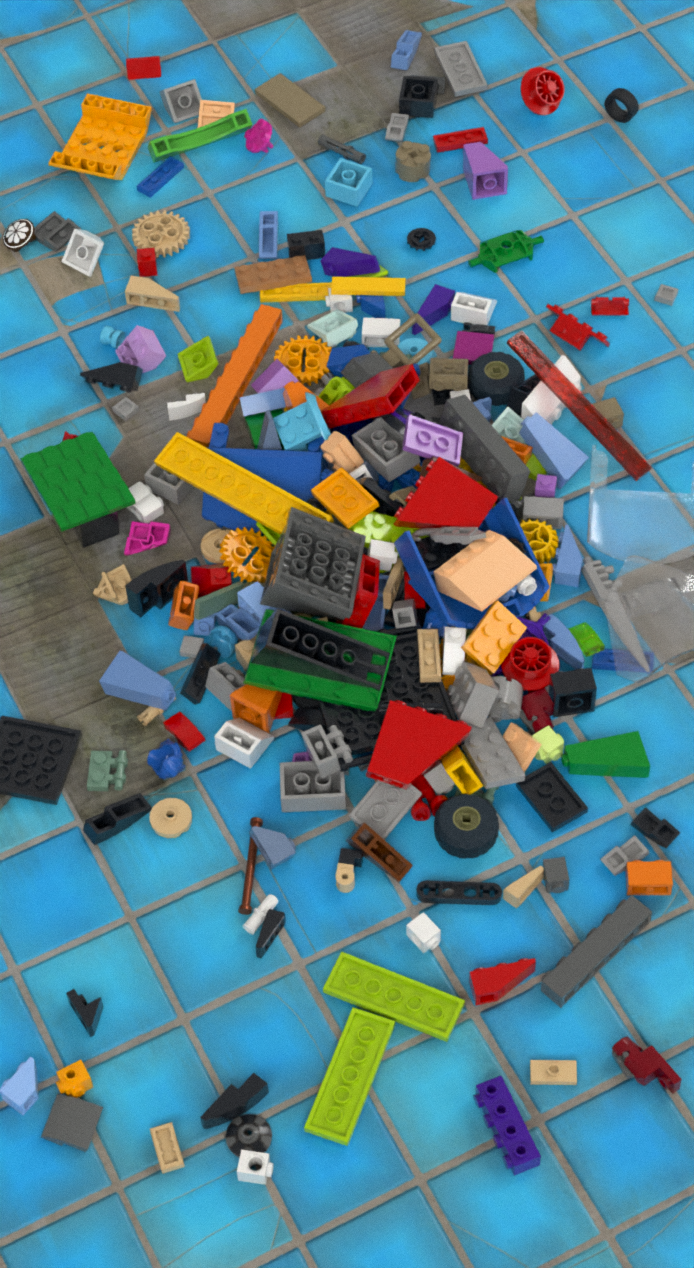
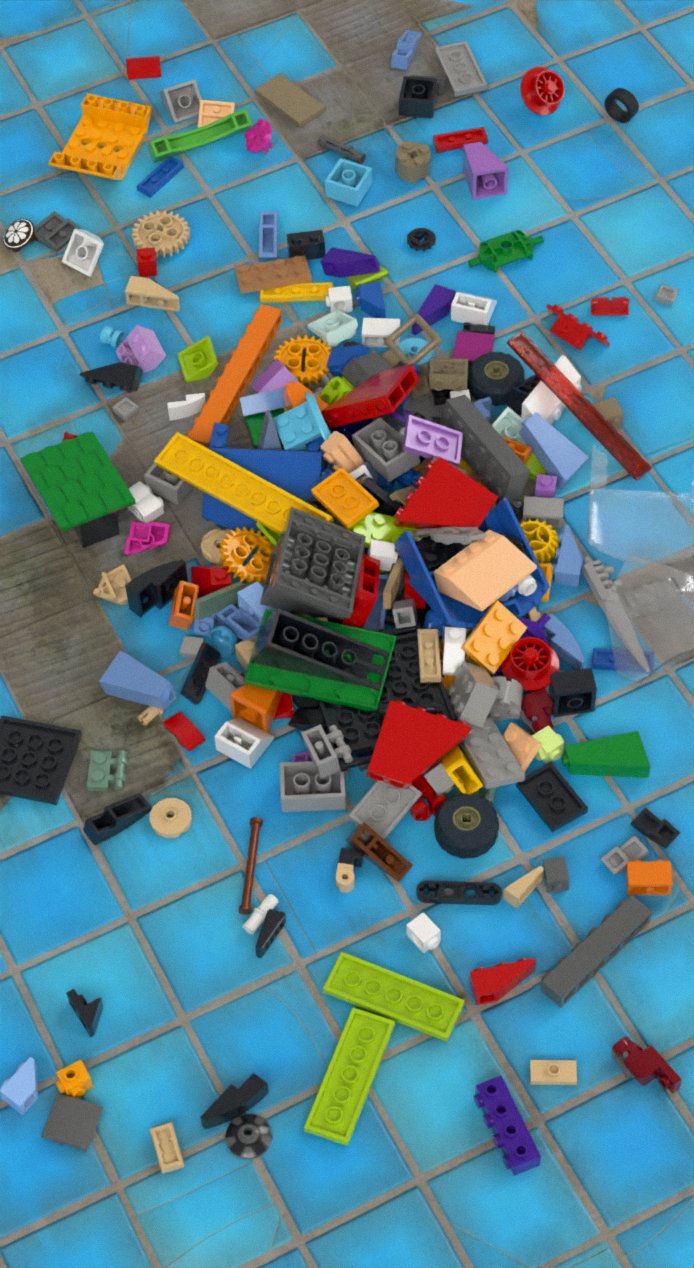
(166, 760): blue hair -> none
(250, 1158): white brick -> none
(273, 846): sand blue slope -> none
(368, 286): yellow tile -> none
(397, 127): light grey slope -> none
(587, 639): clear neon green slope -> none

